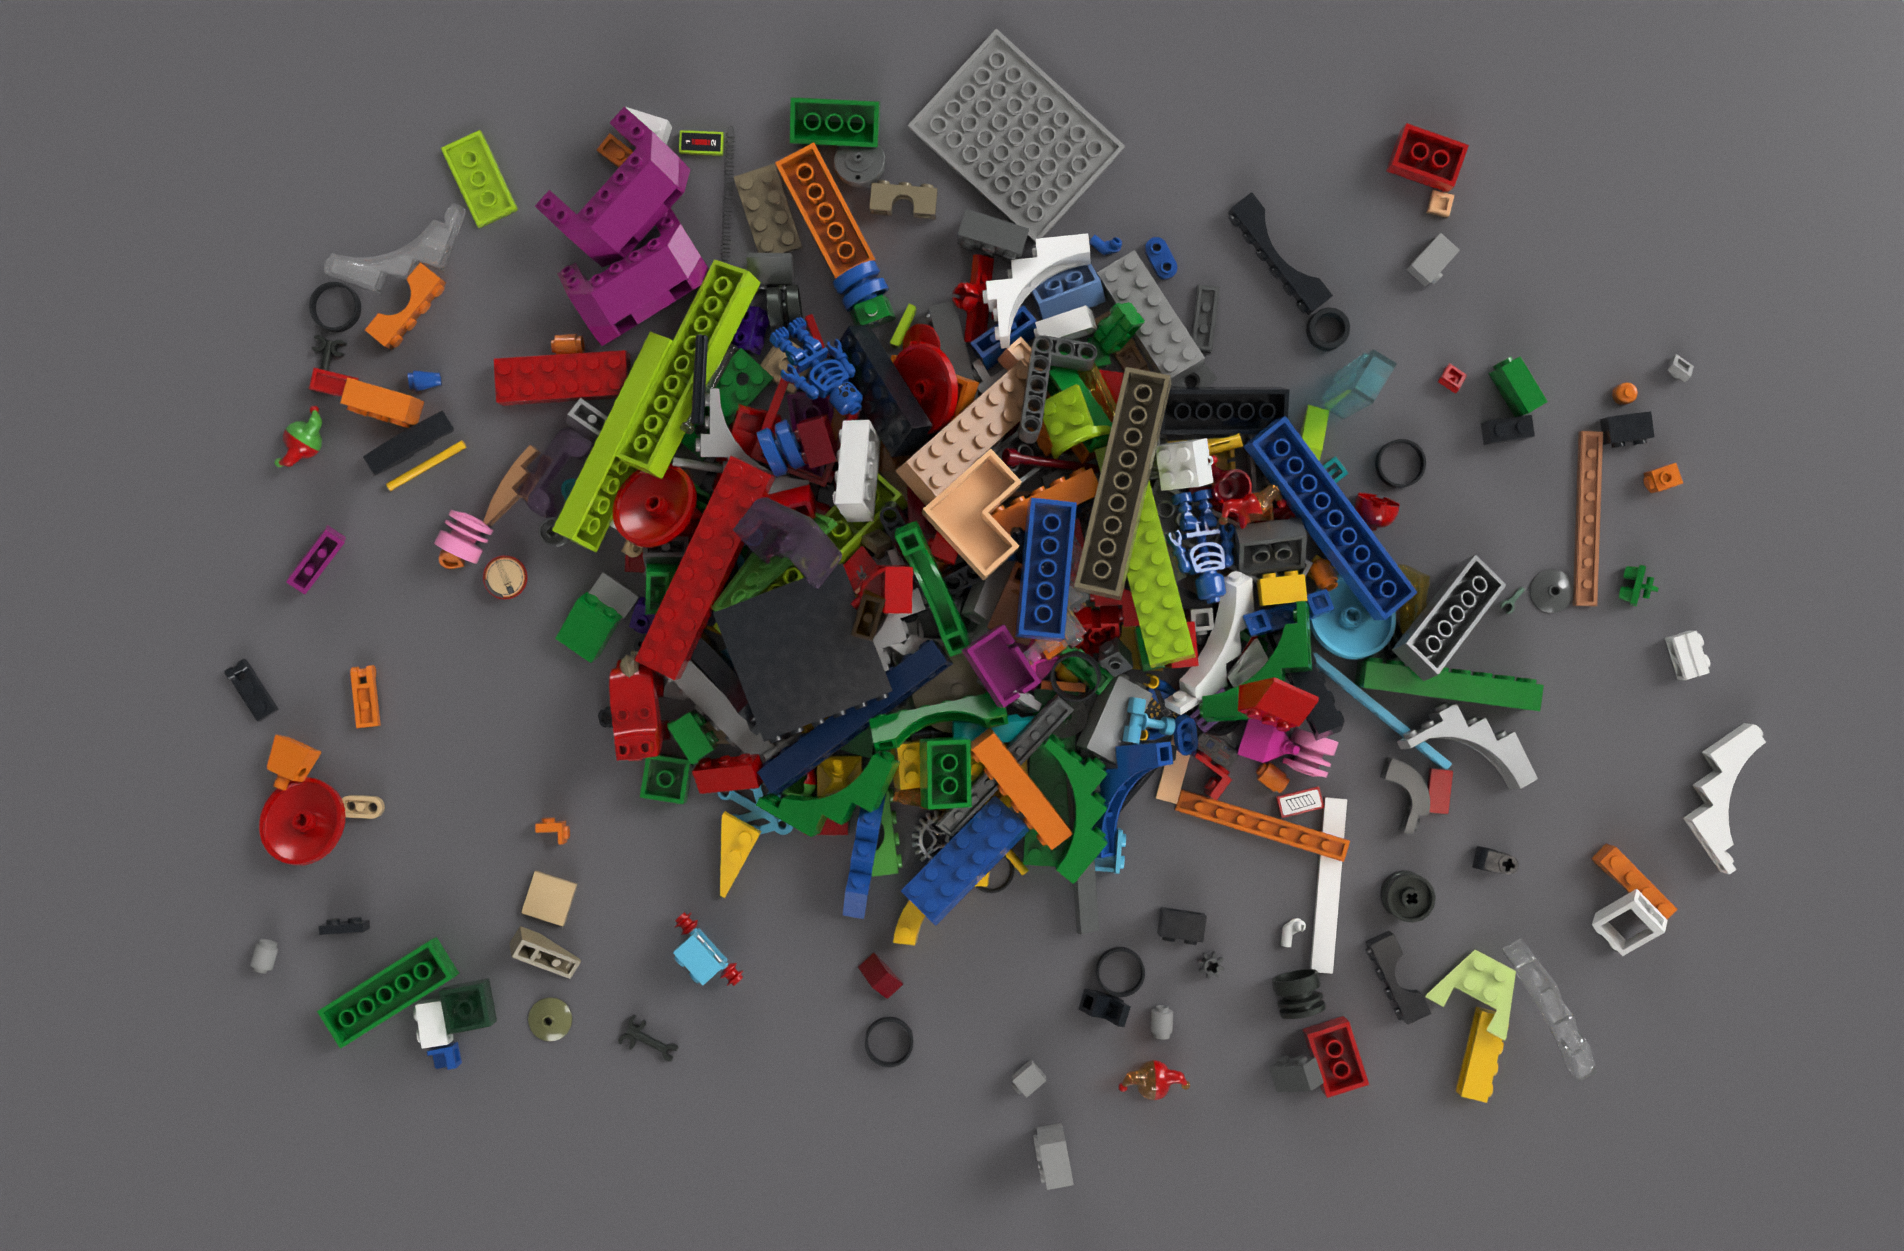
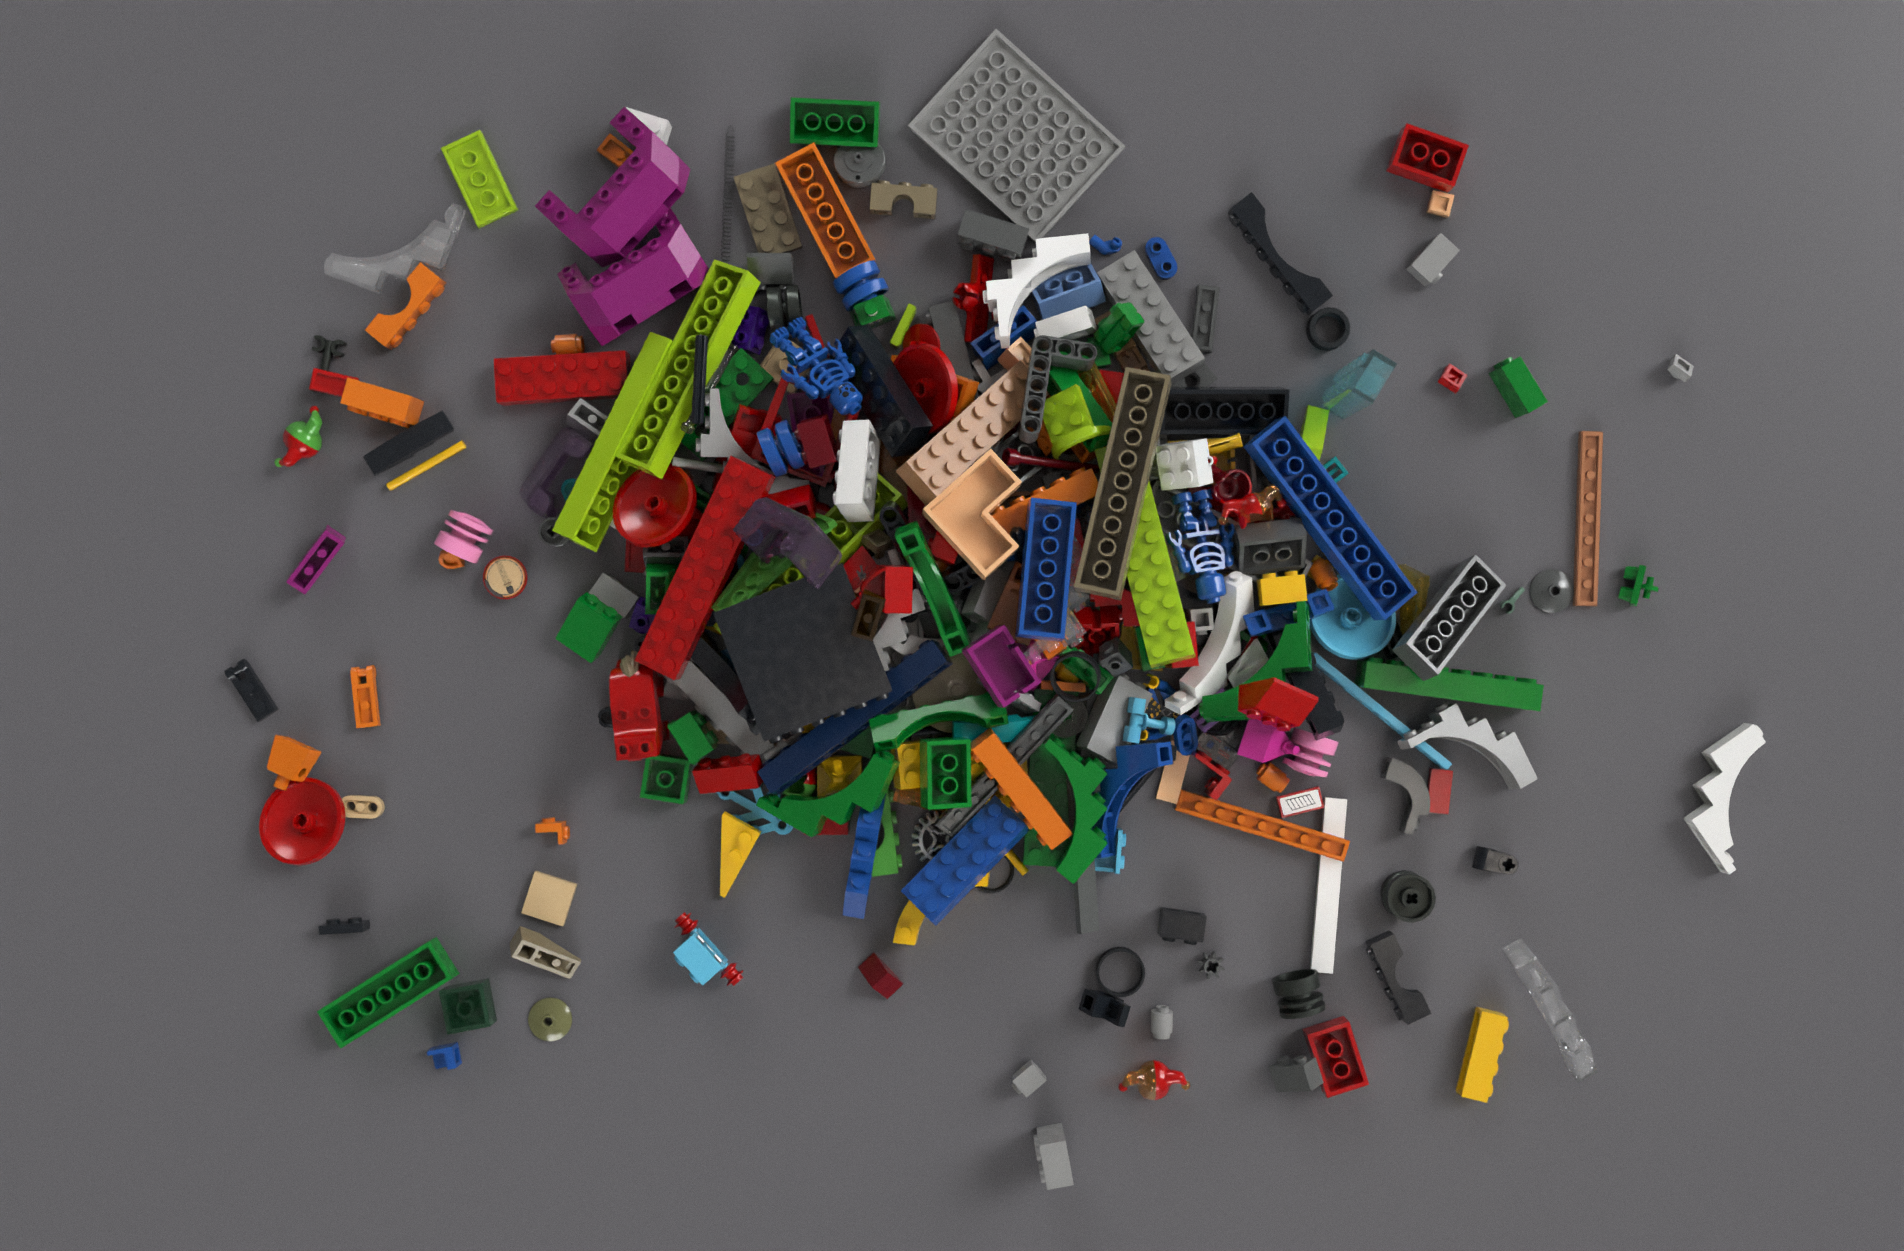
(264, 956): light grey brick -> none
(313, 300): black tyre -> none
(423, 380): blue cone -> none
(431, 1024): white brick -> none
(507, 493): medium nougat slope -> none
(631, 549): tan plate -> none
(634, 1032): pearl dark grey bar -> none
(701, 143): tile -> none
(883, 1063): black tyre -> none
(1289, 929): white arm -> none
(1376, 511): red cylinder -> none
(1422, 459): black tyre -> none
(1485, 981): yellowish green wing -> none
(1507, 429): black brick -> none
(1624, 393): orange piece -> none
(1625, 873): orange arch -> none
(1627, 428): black brick -> none
(1643, 909): white window -> none
(1662, 478): orange brick -> none
(1688, 655): white brick -> none

